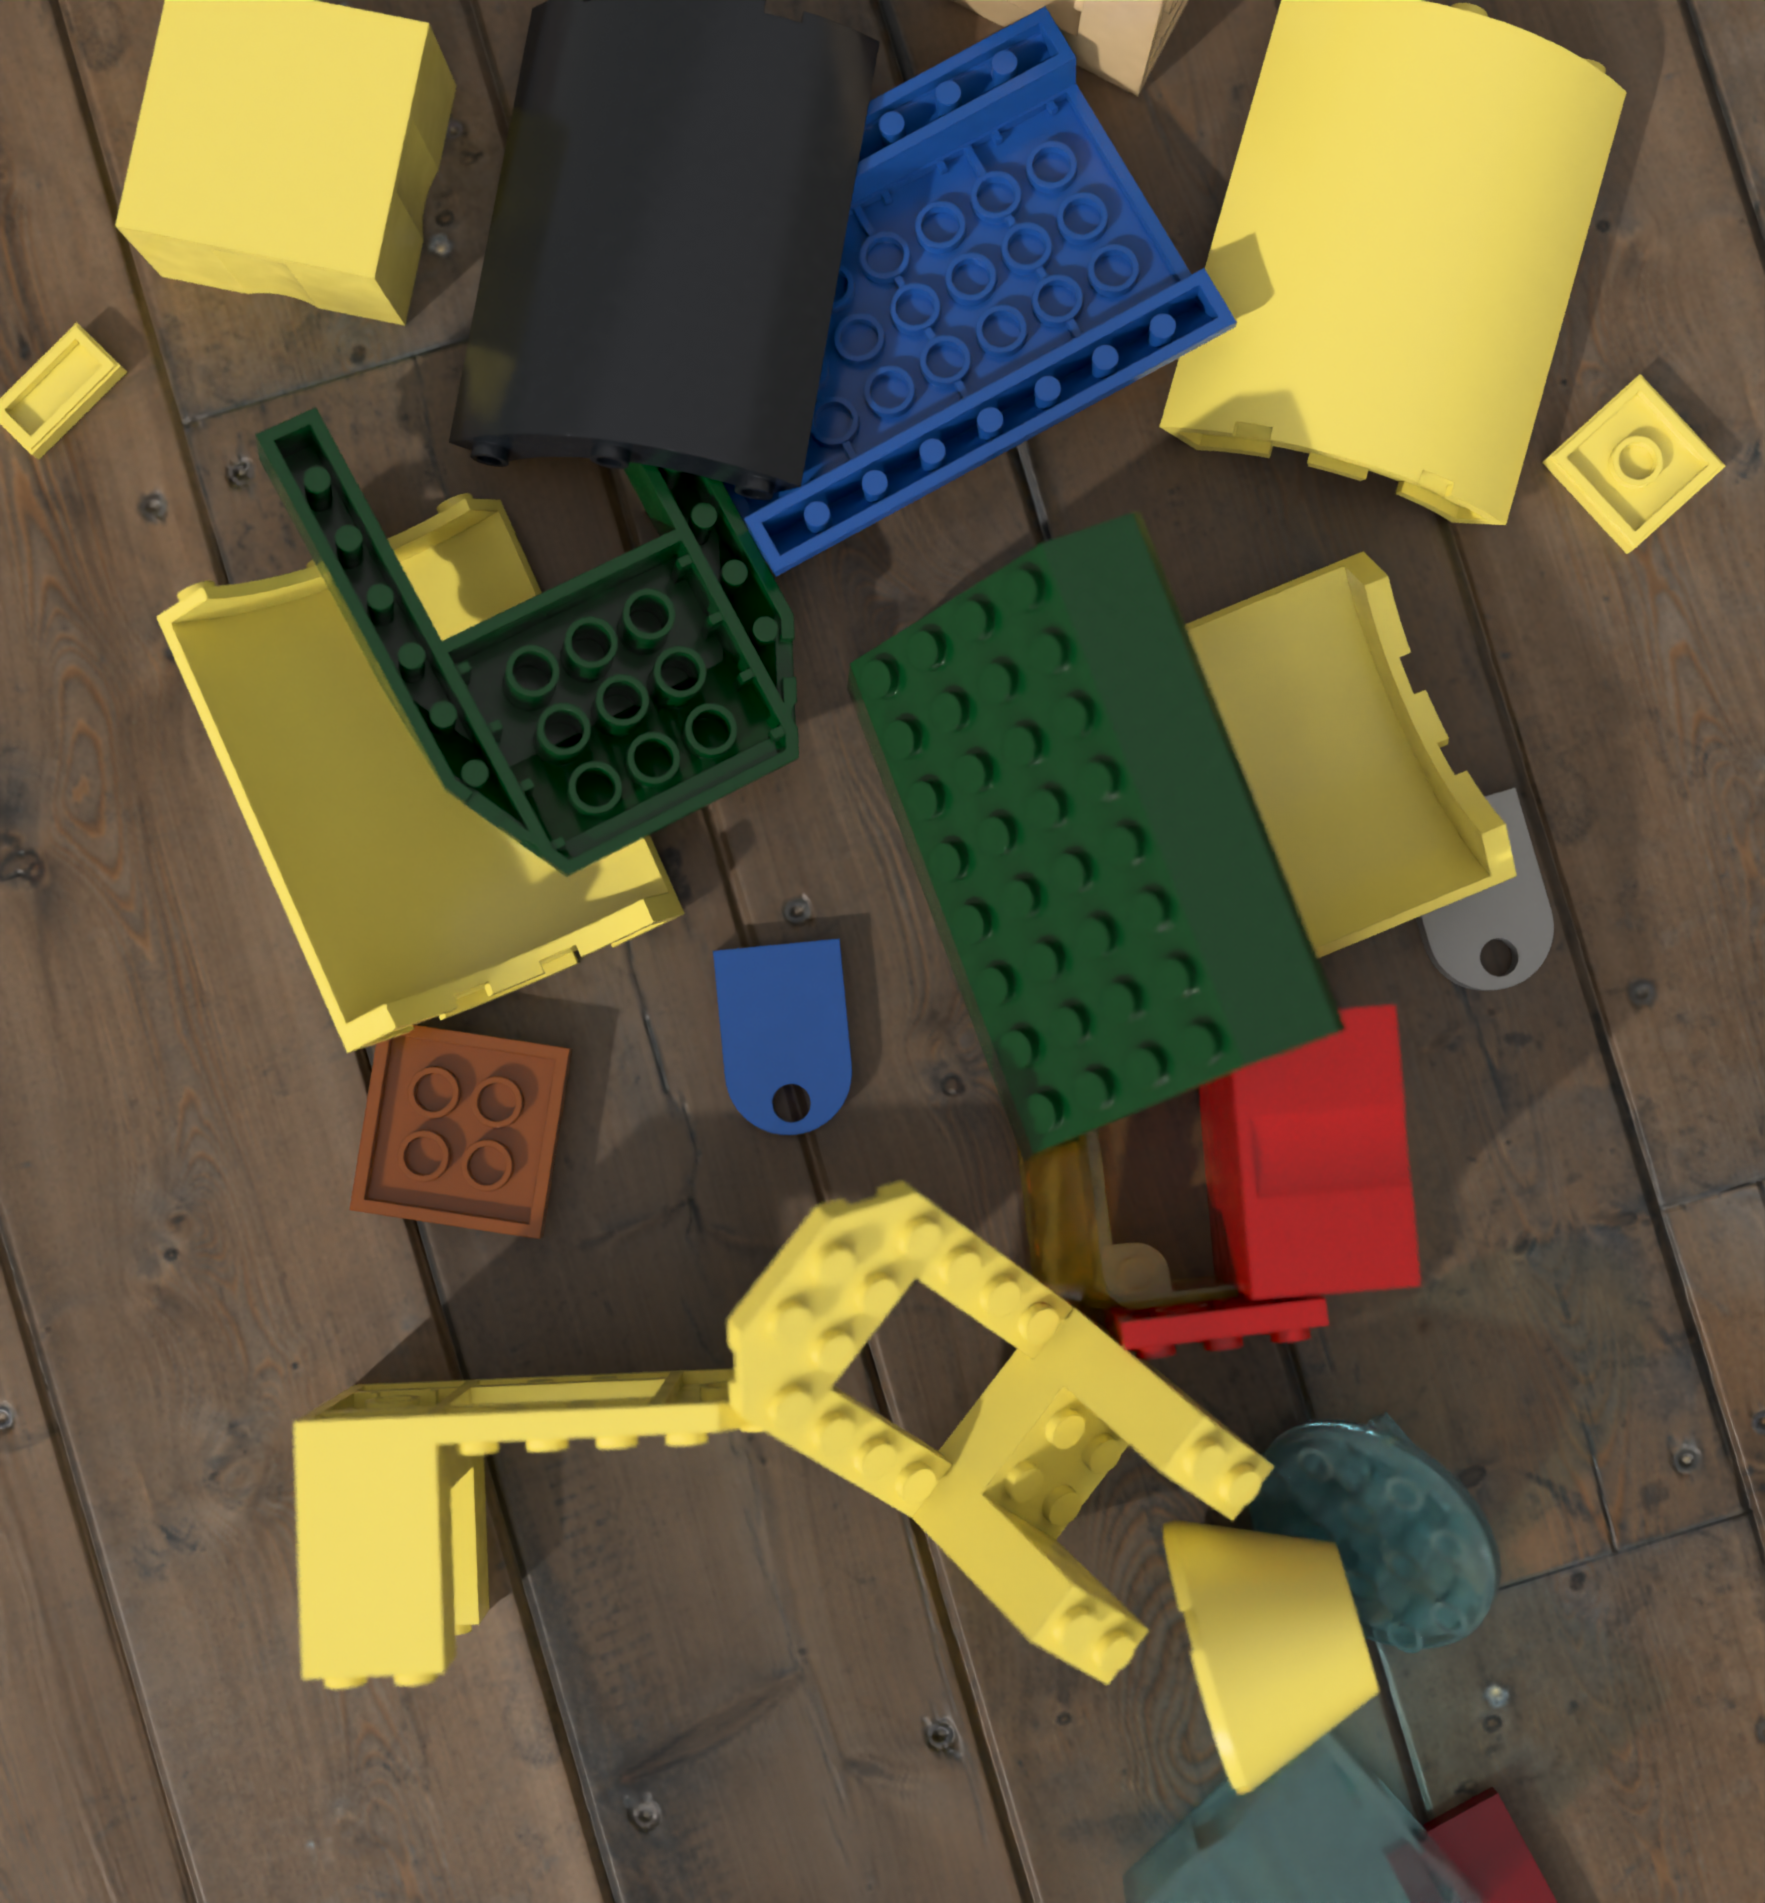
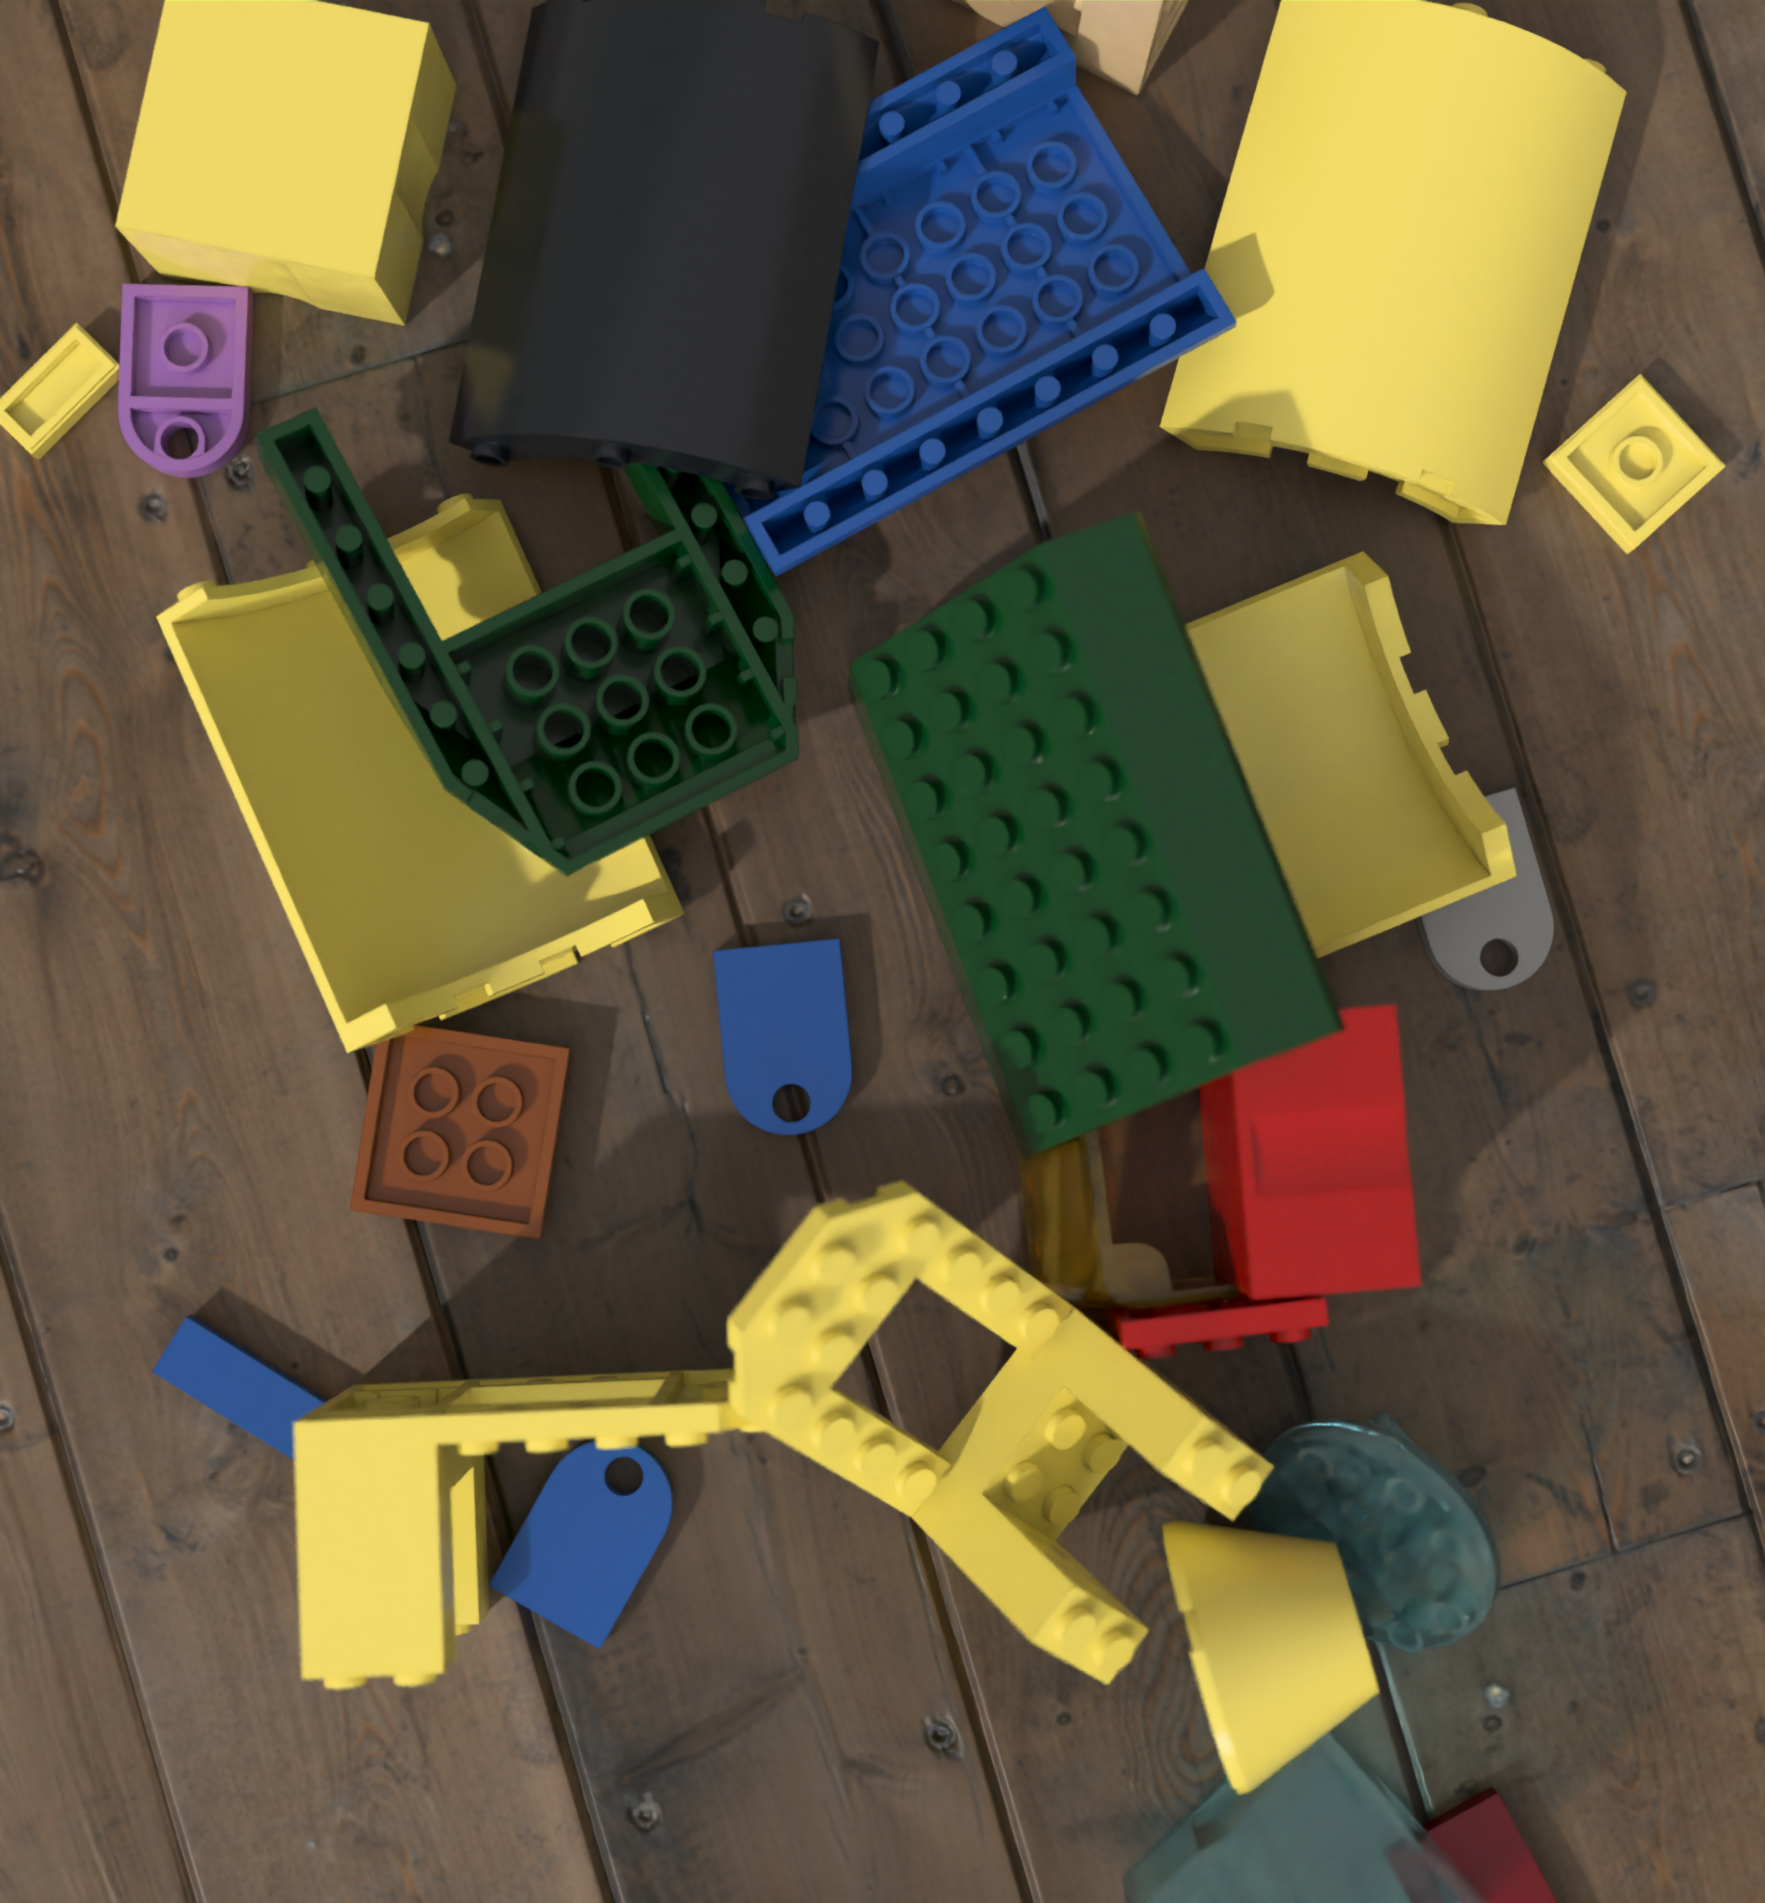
(185, 368): none -> medium lavender tile
(237, 1383): none -> blue tile
(587, 1541): none -> blue tile

